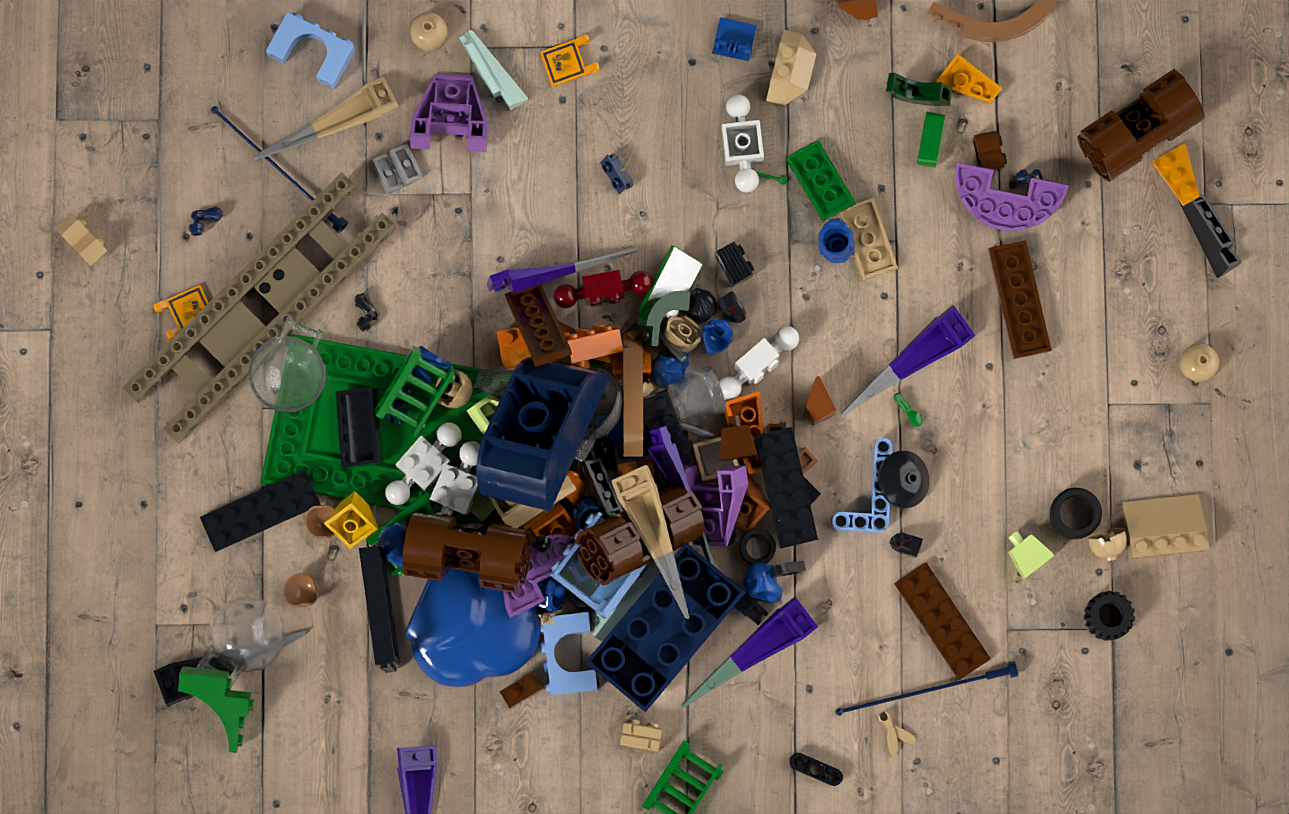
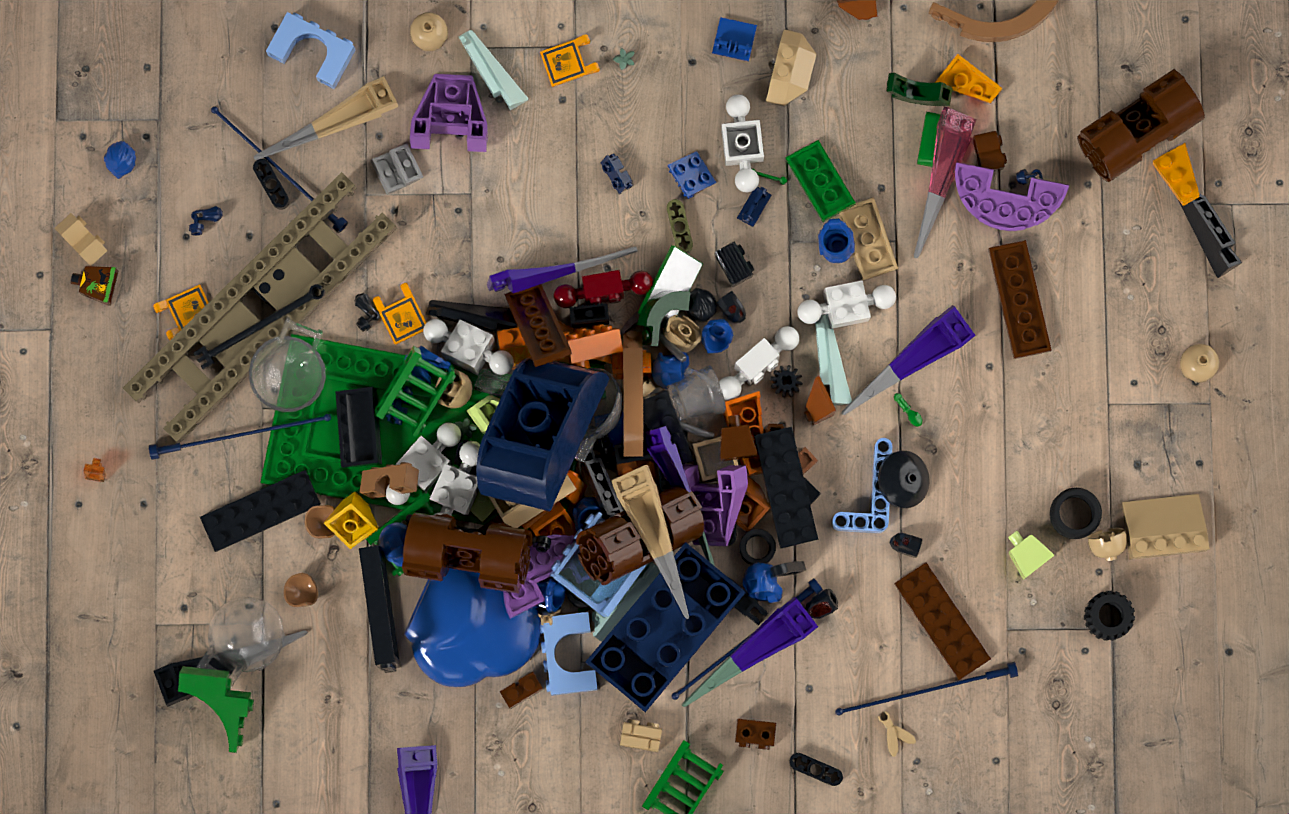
(95, 471): none -> clear orange tile
(97, 283): none -> reddish brown torso
(120, 159): none -> blue hair
(155, 451): none -> dark blue piece
(207, 355): none -> black hinge
(273, 198): none -> black beam
(400, 478): none -> medium nougat arch
(403, 317): none -> light orange flag
(466, 428): none -> sand green plant
(468, 347): none -> white brick
(480, 316): none -> black wedge
(589, 315): none -> black brick
(624, 58): none -> sand green plant
(671, 214): none -> olive beam
(691, 174): none -> blue hinge
(754, 206): none -> dark blue hinge
(755, 733): none -> reddish brown brick
(786, 388): none -> black gear
(813, 587): none -> dark blue piece
(822, 604): none -> black rock
(830, 363): none -> light aqua wedge
(846, 304): none -> white brick
(950, 147): none -> clear pink plate

